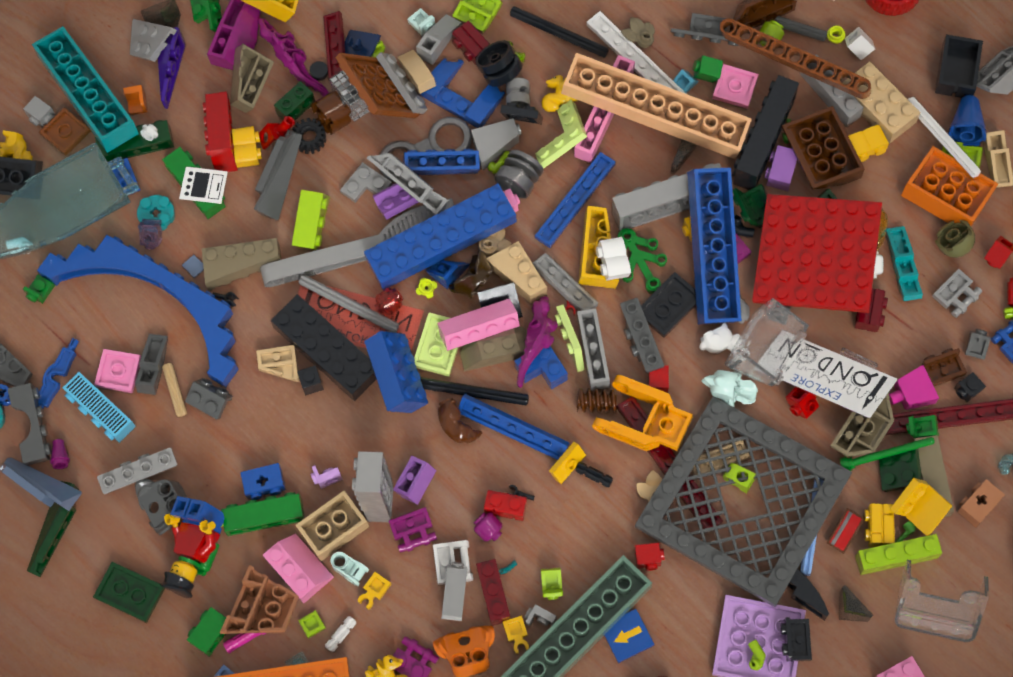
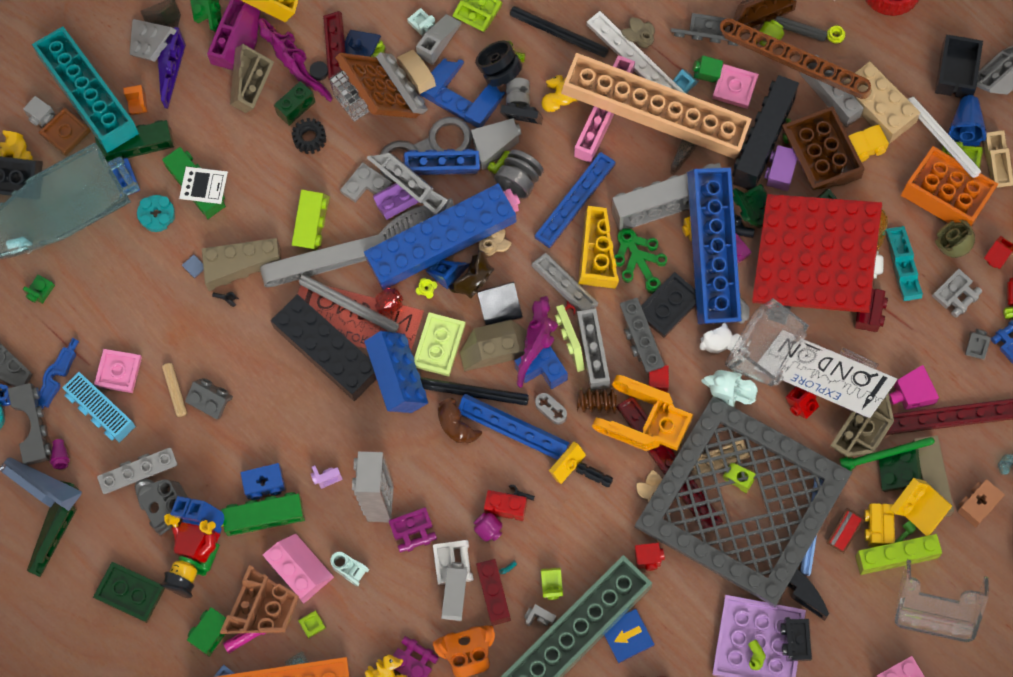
(118, 259): blue arch -> none
(149, 132): white plate -> none
(151, 364): dark grey slope -> none
(153, 229): clear purple brick -> none
(219, 131): red wedge -> none
(245, 146): yellow brick -> none
(275, 130): red bracket -> none
(277, 175): dark grey wedge -> none
(279, 362): tan wing -> none
(310, 380): black brick -> none
(331, 112): reddish brown brick -> none
(332, 525): tan brick -> none
(340, 634): white axle -> none
(375, 588): yellow plate -> none
(414, 480): medium lavender brick -> none
(469, 41): dark red brick -> none
(478, 324): bright pink brick -> none
(515, 266): tan wedge -> none
(515, 631): yellow plate -> none
(554, 405): none -> light grey beam
(573, 134): yellowish green plate -> none
(613, 258): white brick -> none
(851, 607): clear smoke slope -> none
(859, 43): white panel -> none
(922, 426): green bracket -> none
(944, 366): reddish brown bracket -> none
(969, 387): black bracket -> none

